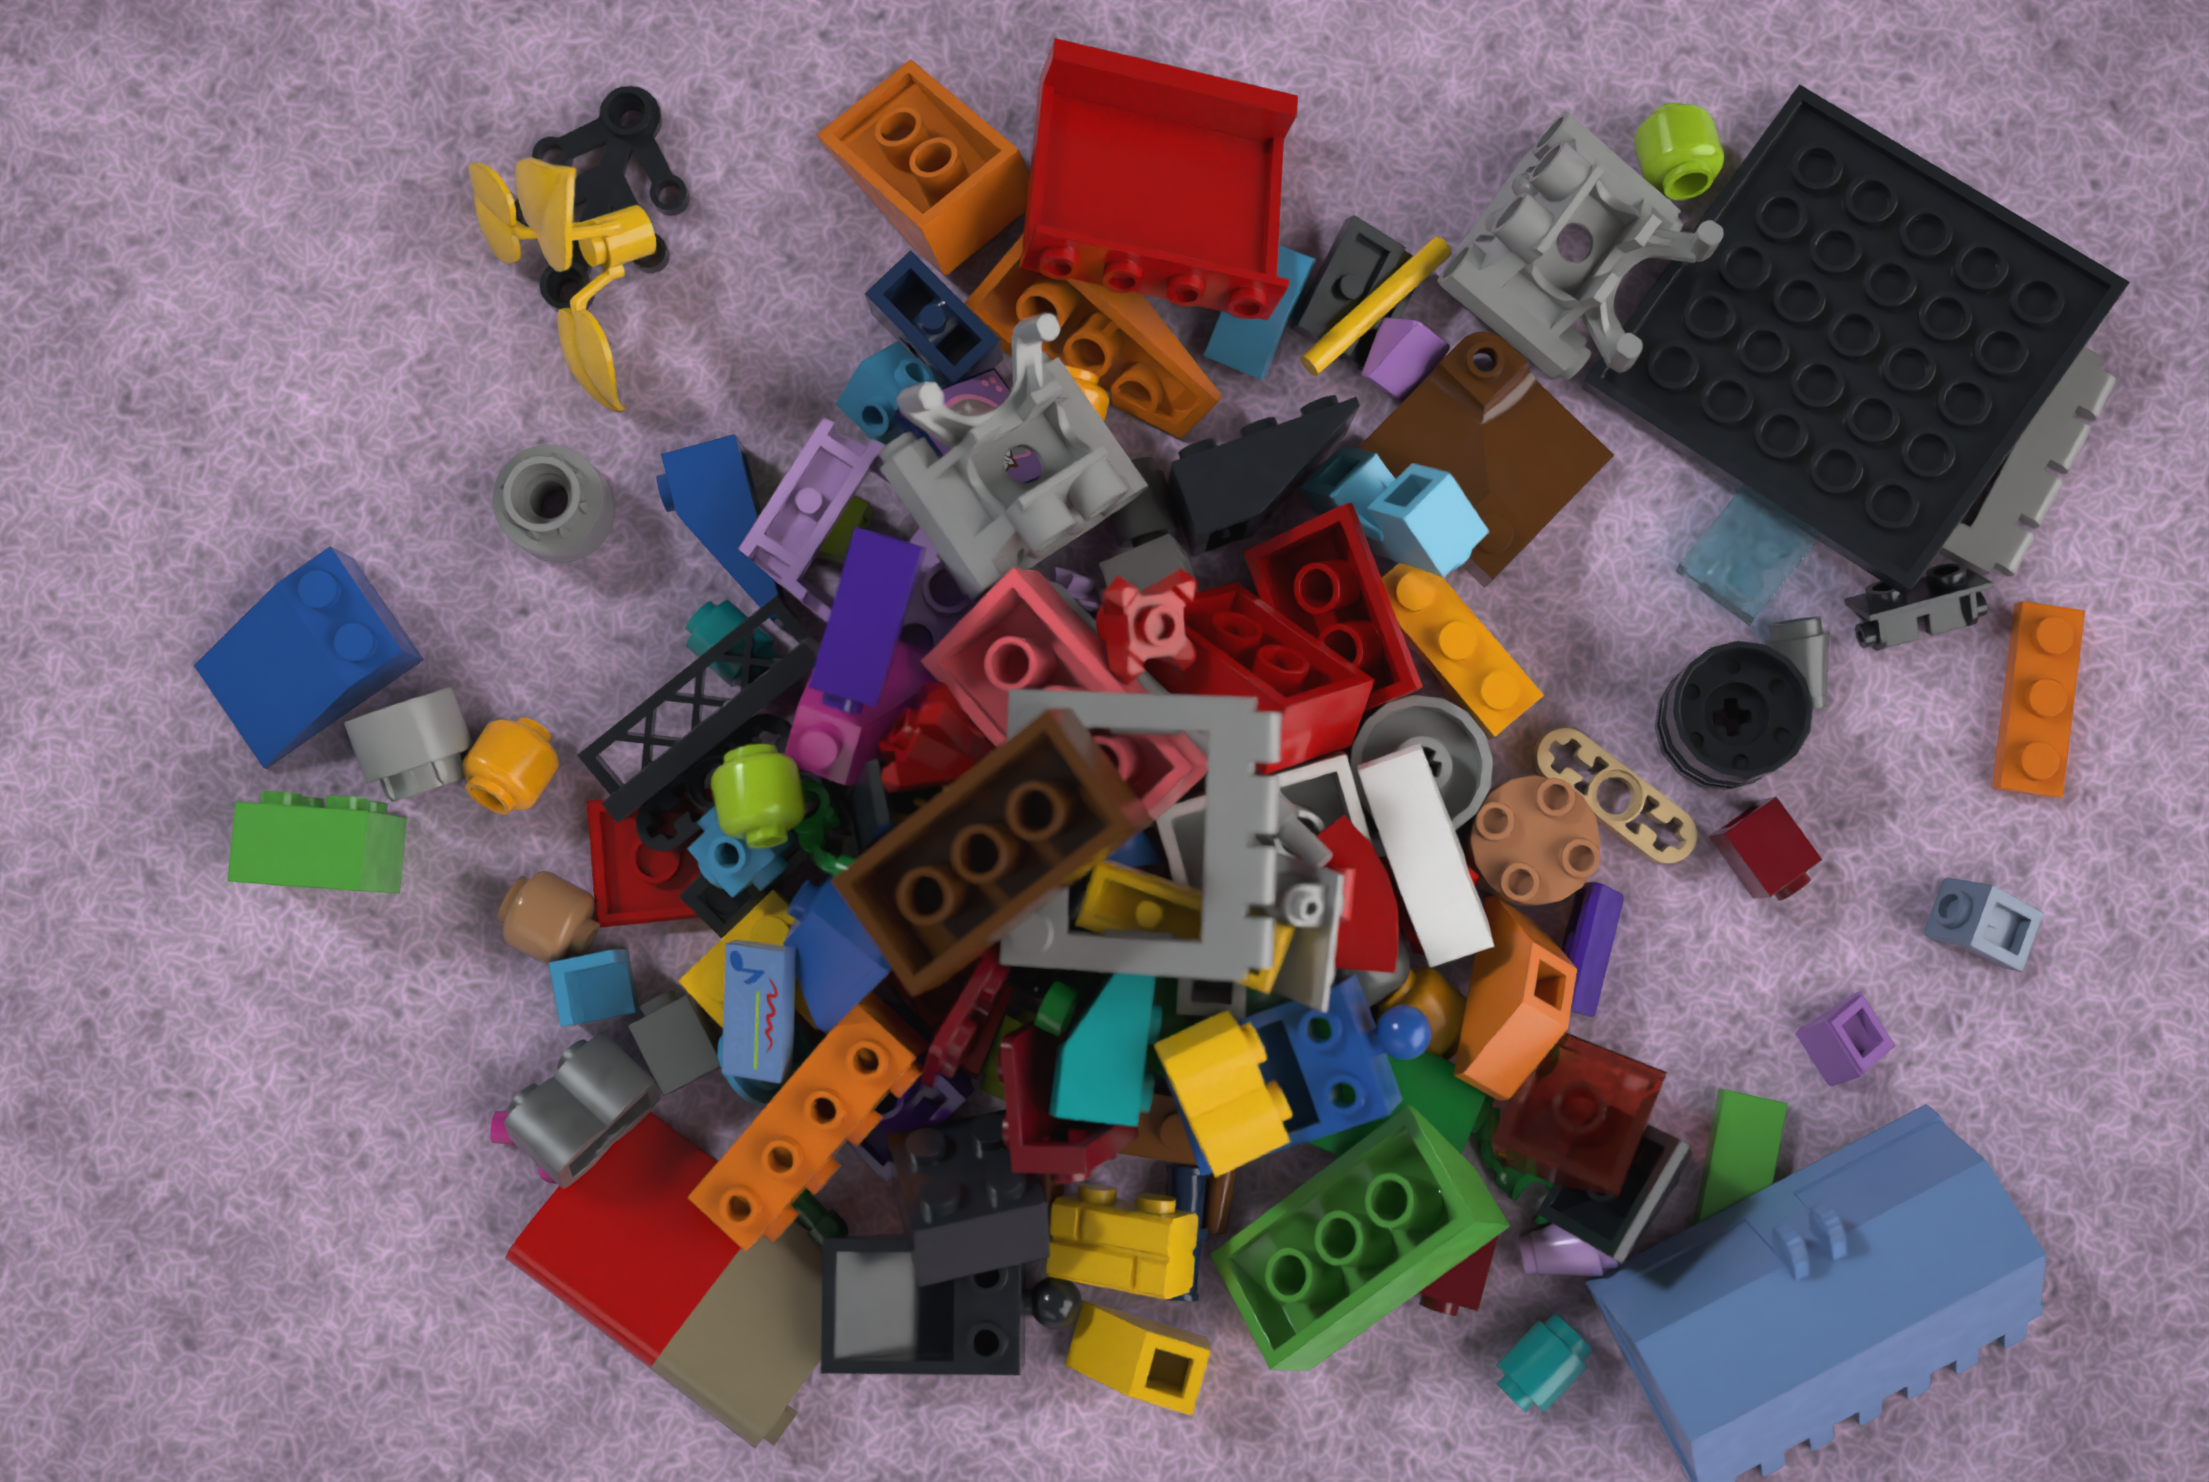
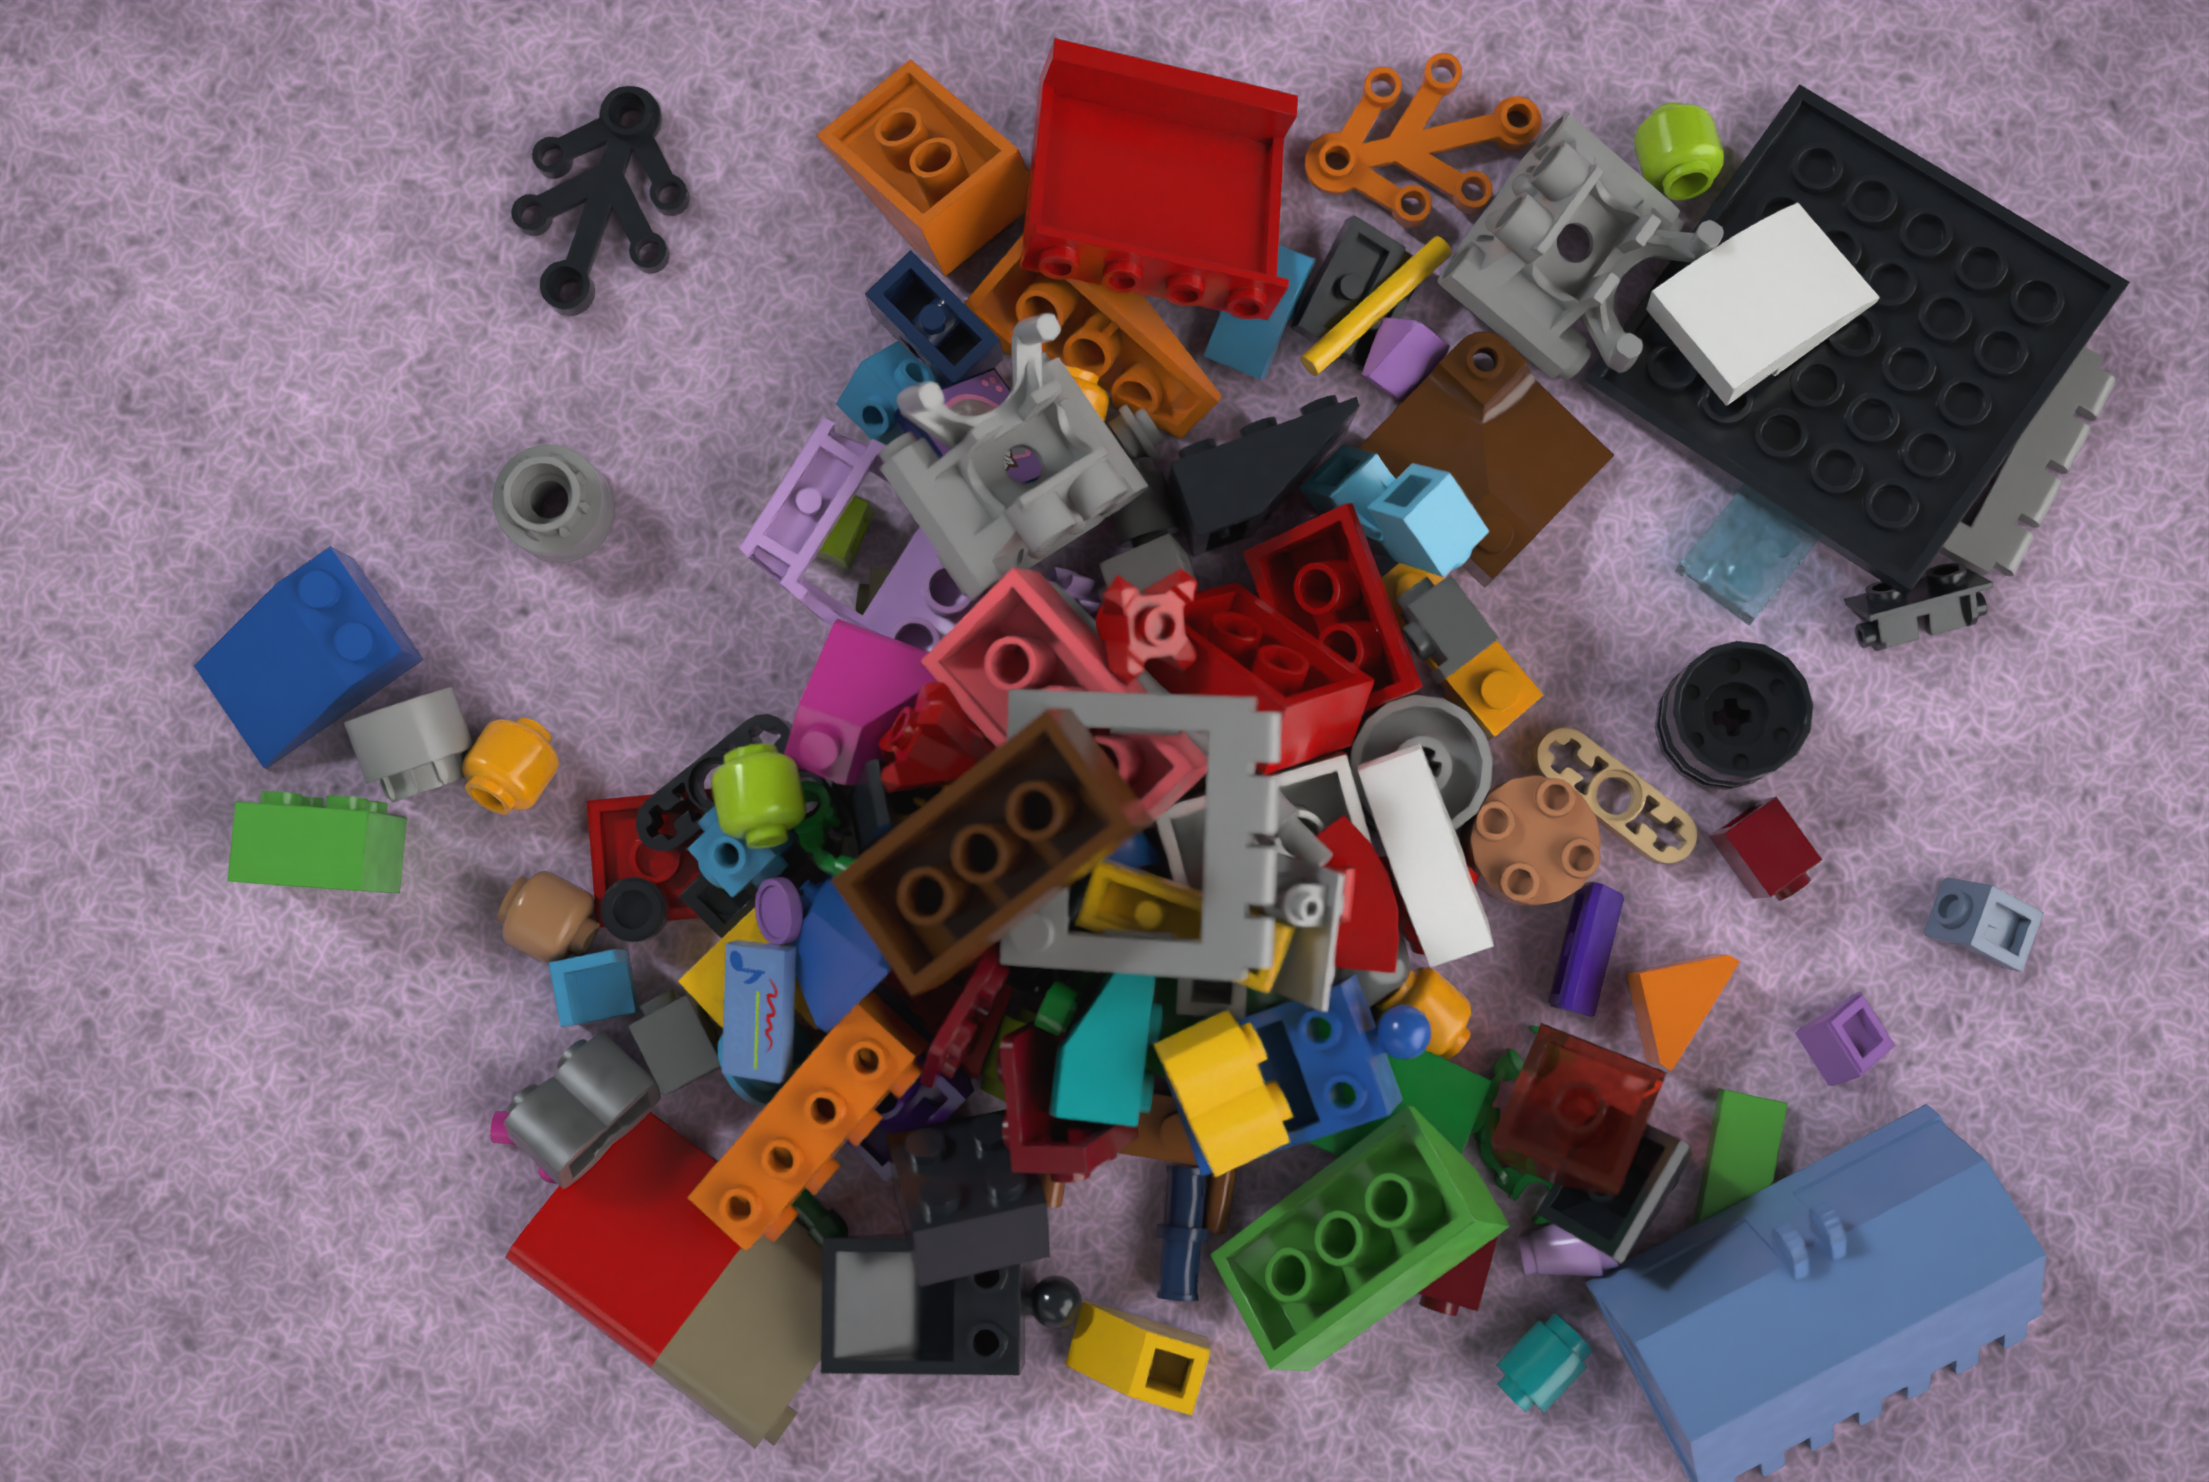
(607, 241): yellow plant -> none
(634, 909): none -> black tile
(704, 735): black fence -> none
(714, 623): teal brick -> none
(719, 503): blue slope -> none
(778, 911): none -> medium lavender piece
(866, 620): dark purple slope -> none
(1123, 1243): yellow brick -> none
(1136, 433): none -> light grey plate
(1413, 146): none -> orange plant
(1443, 625): none -> dark grey brick
(1514, 1003): orange slope -> none
(1674, 1001): none -> orange slope
(1759, 301): none -> white slope
(1807, 648): dark grey cone -> none
(2038, 699): orange plate -> none

